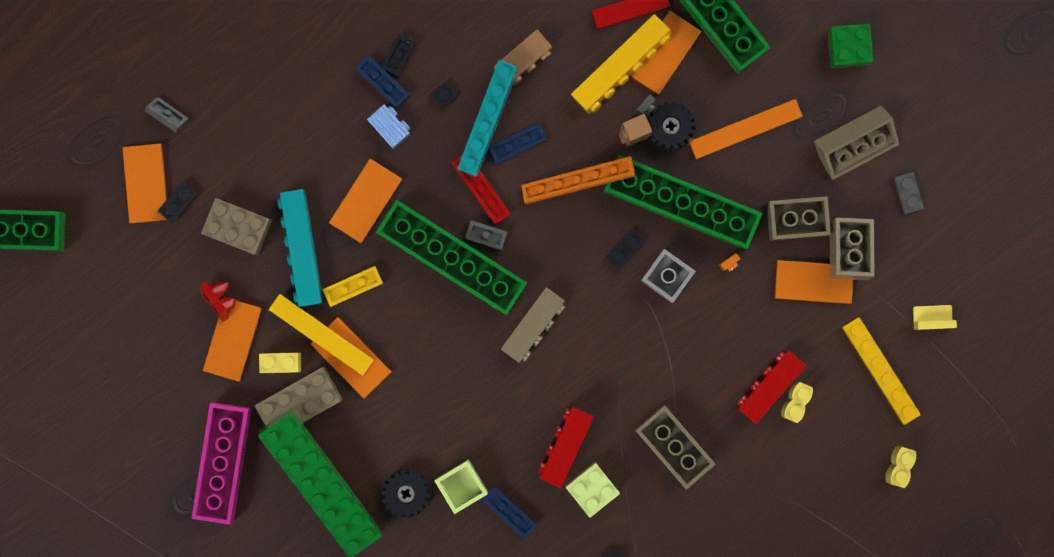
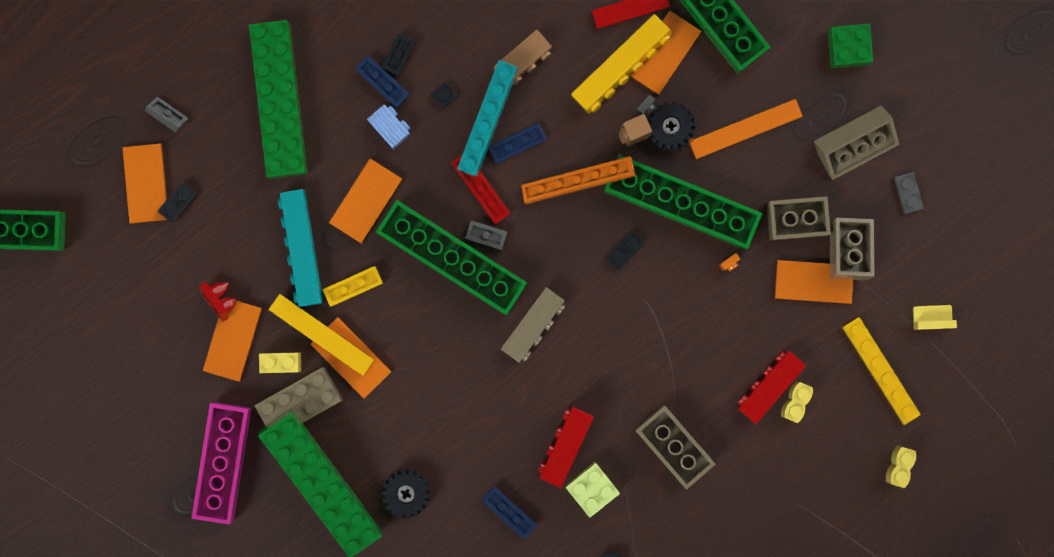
(236, 227): dark tan brick -> none
(278, 99): none -> green brick
(461, 486): yellowish green piece -> none
(667, 276): light grey brick -> none

